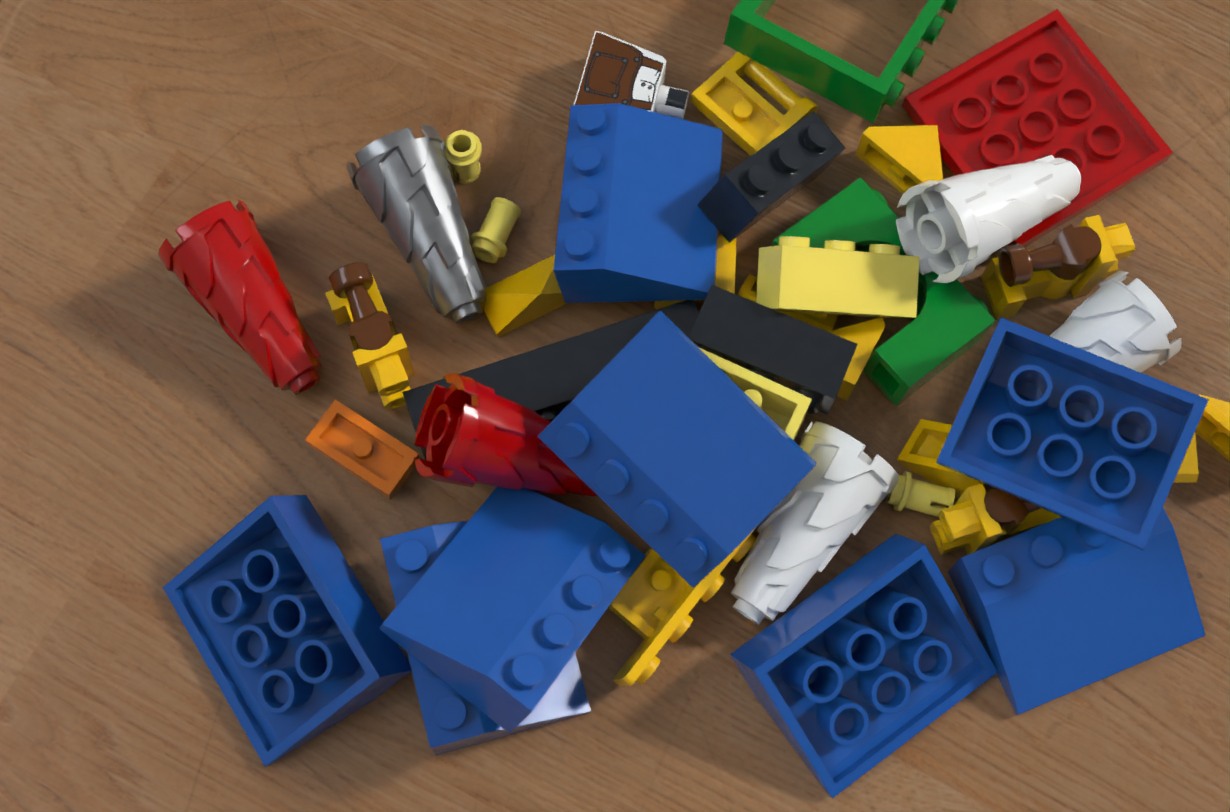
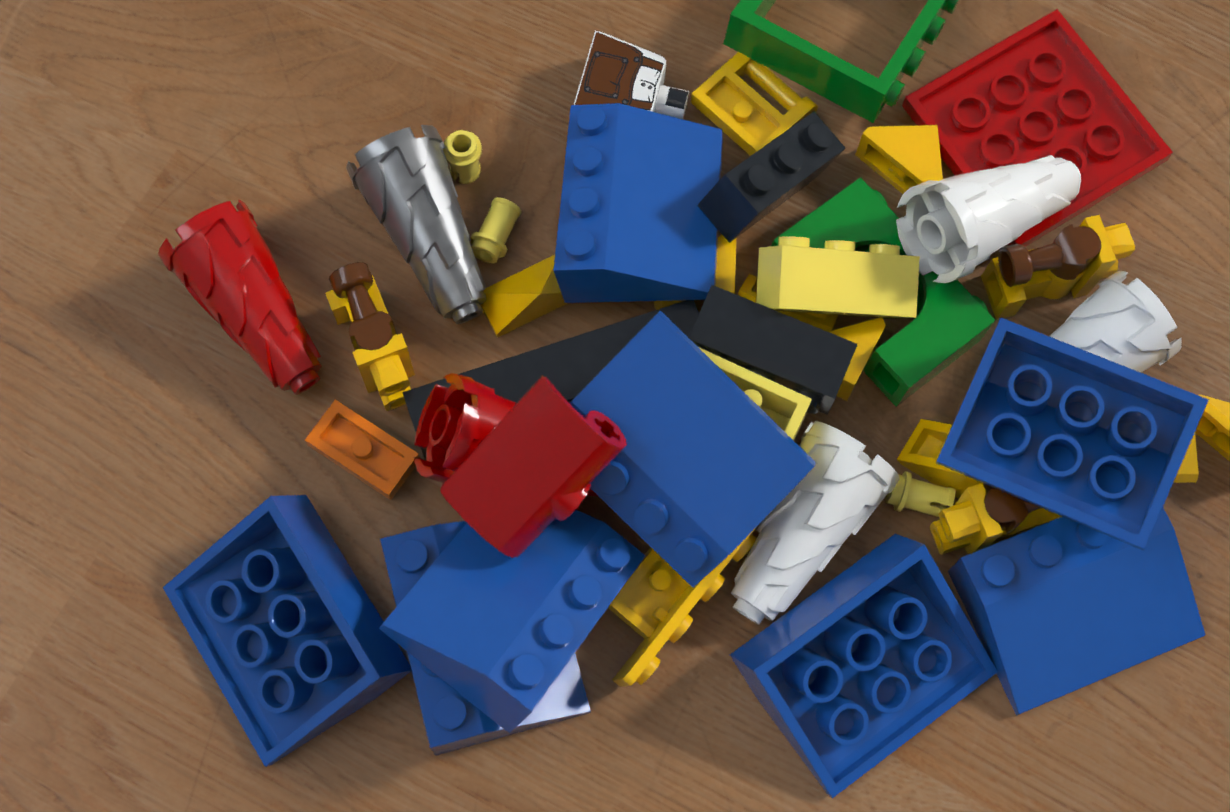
(531, 468): none -> red panel

